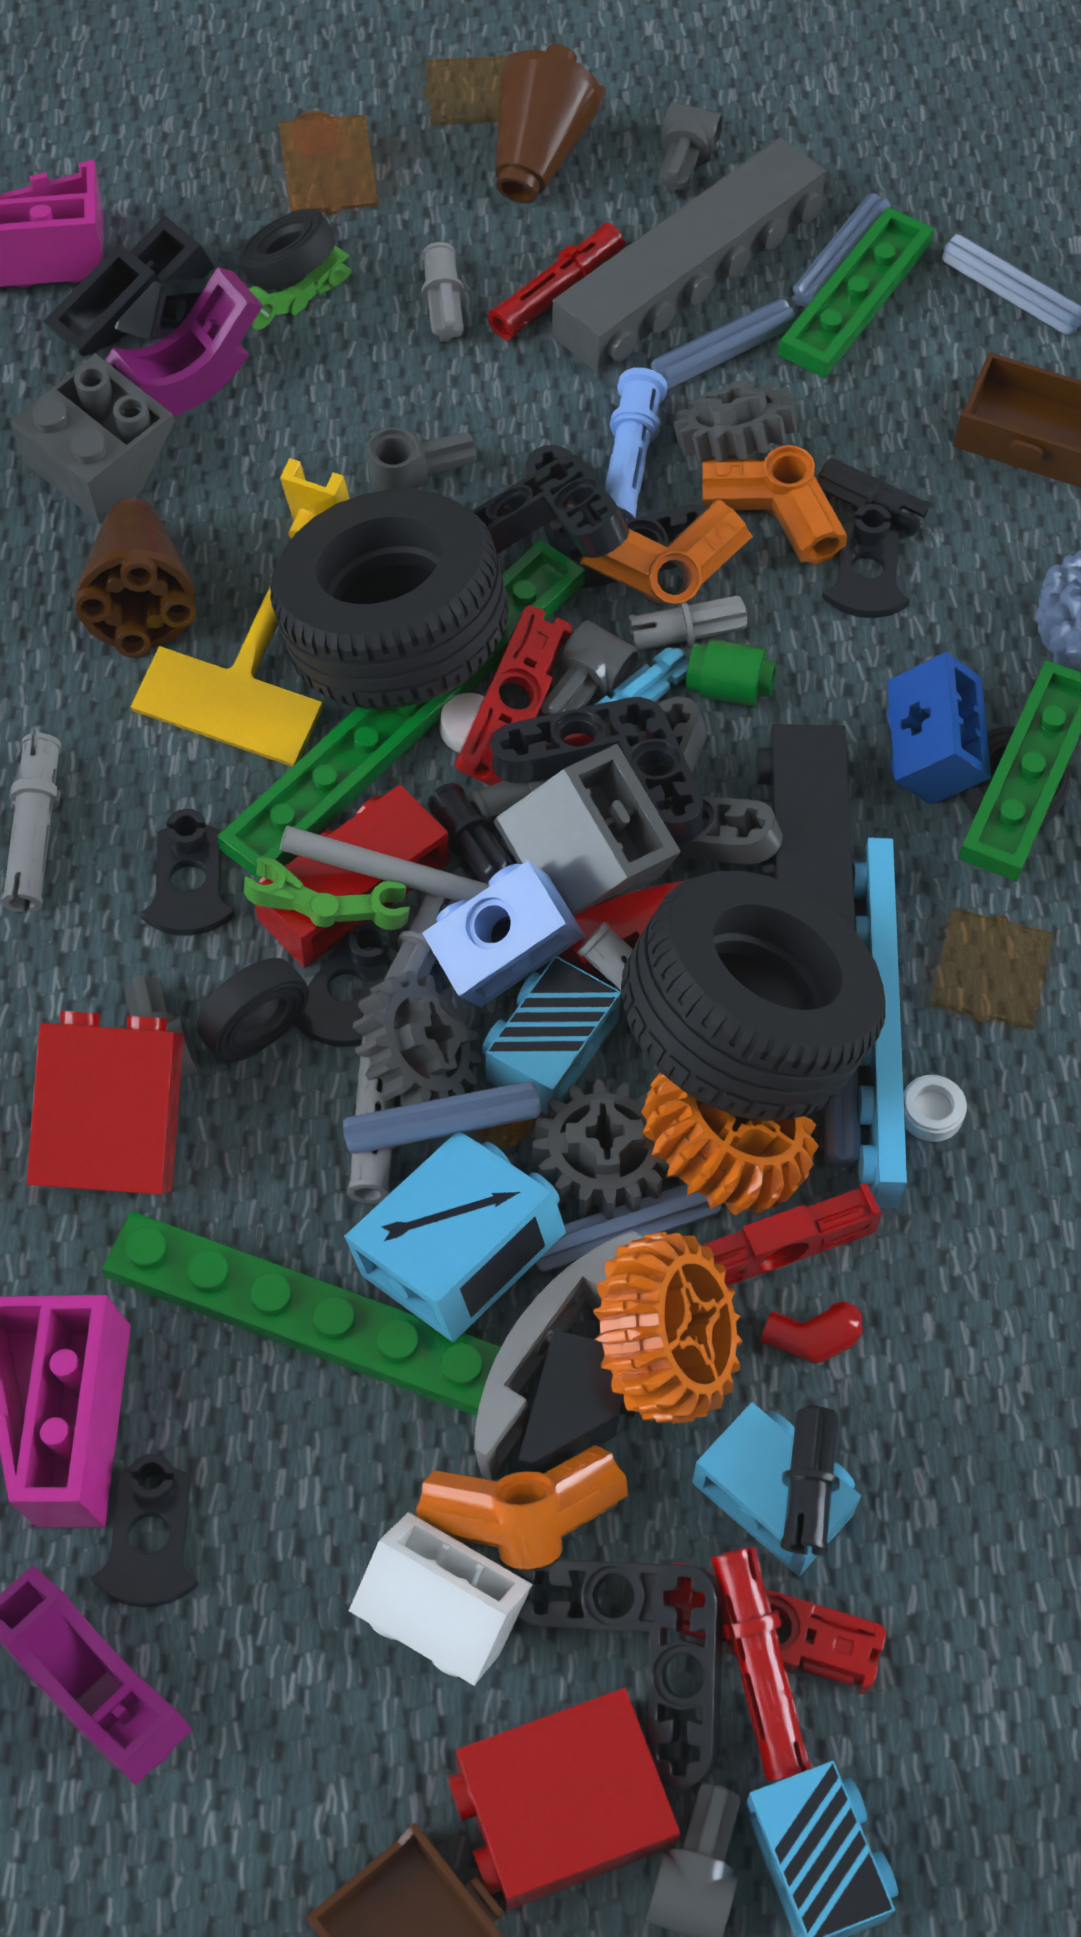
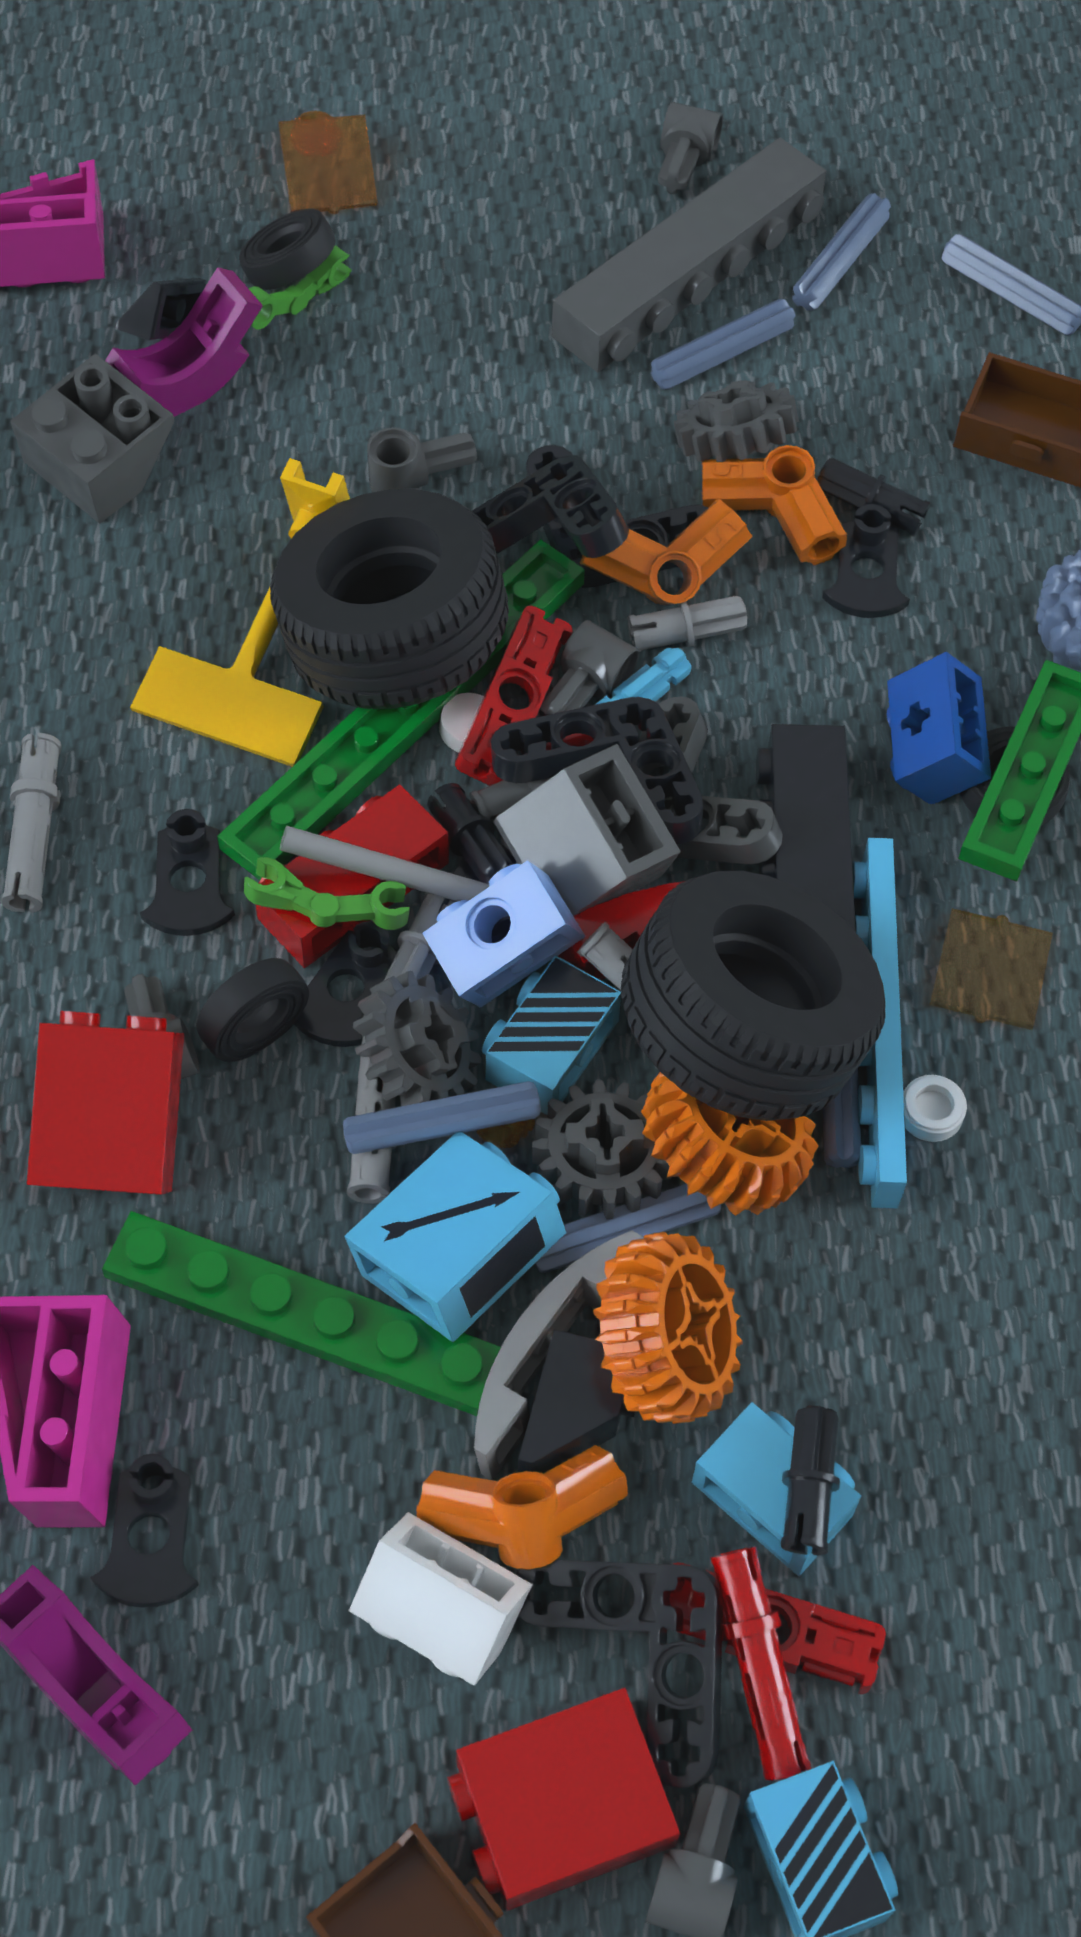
(91, 310): black slope -> none
(134, 582): reddish brown cone -> none
(442, 291): light grey axle -> none
(464, 89): clear orange piece -> none
(538, 294): red pin -> none
(541, 117): reddish brown cone -> none
(634, 428): light blue pin -> none
(730, 672): green brick -> none
(796, 1234): red piece -> none
(817, 1338): red arm -> none
(855, 292): green plate -> none

